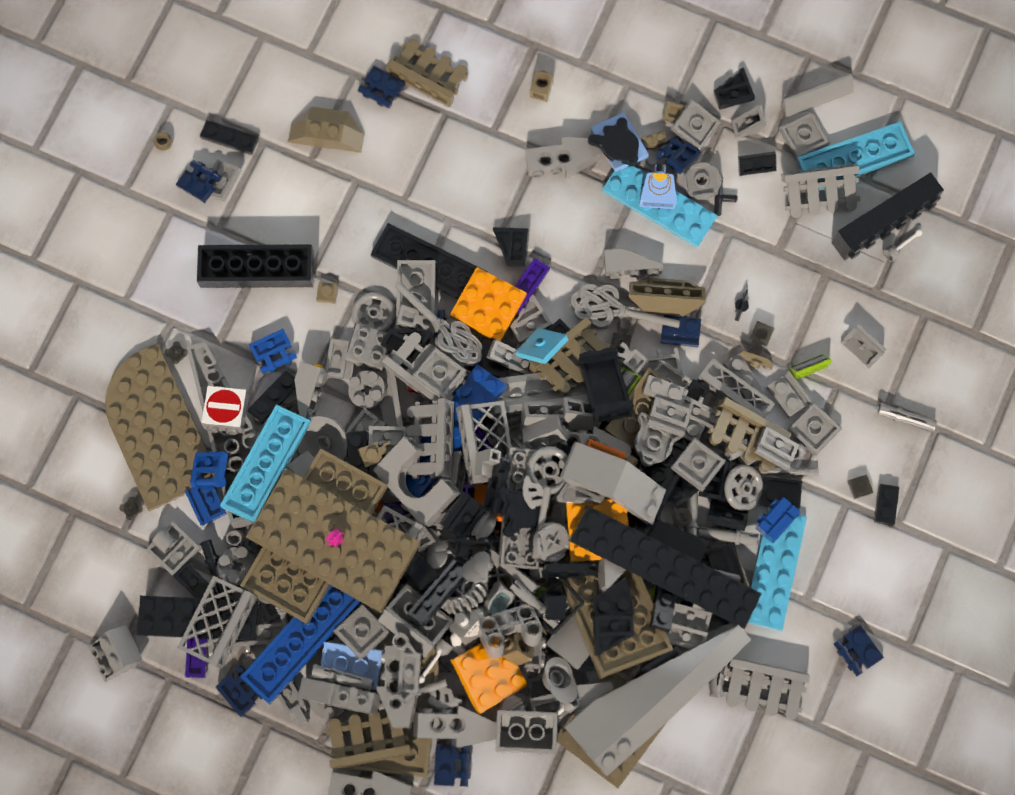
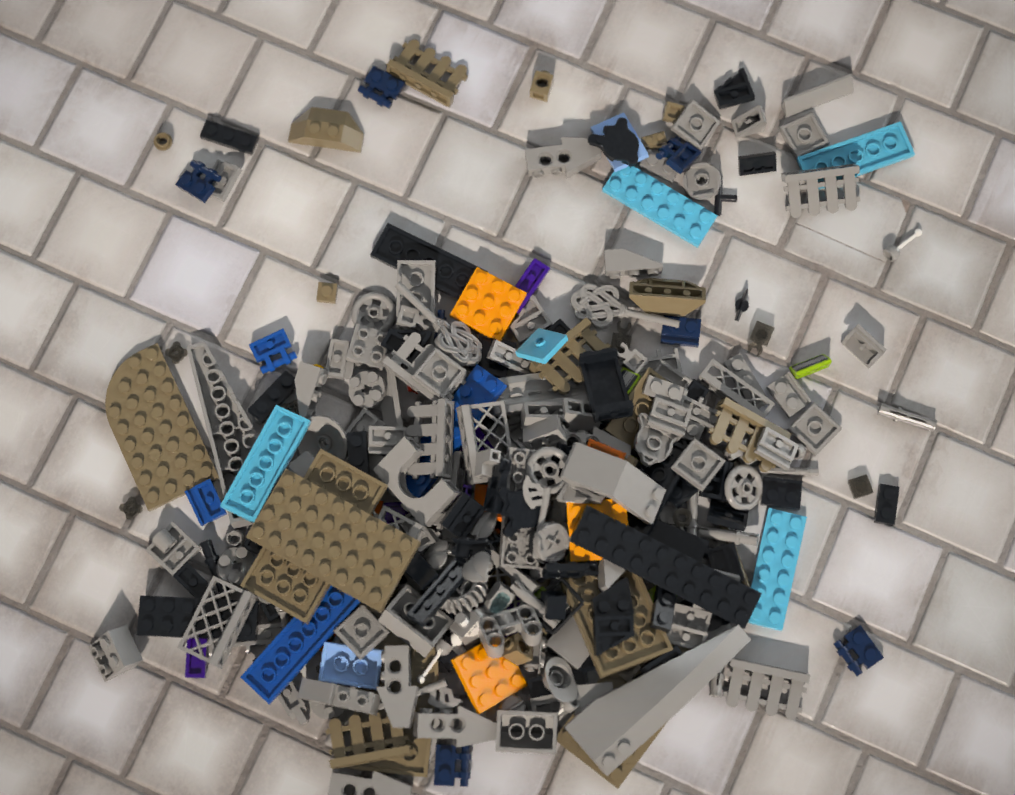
(209, 463): blue plate -> none
(225, 410): piece -> none
(235, 694): dark blue plate -> none
(255, 266): black brick -> none
(335, 538): dark pink plate -> none
(345, 678): light grey pin -> none
(372, 453): dark tan plate -> none
(408, 673): light grey plate -> none
(513, 244): black wing -> none
(659, 189): light blue torso -> none
(756, 360): dark tan piece -> none
(777, 520): blue brick -> none
(887, 216): black brick -> none

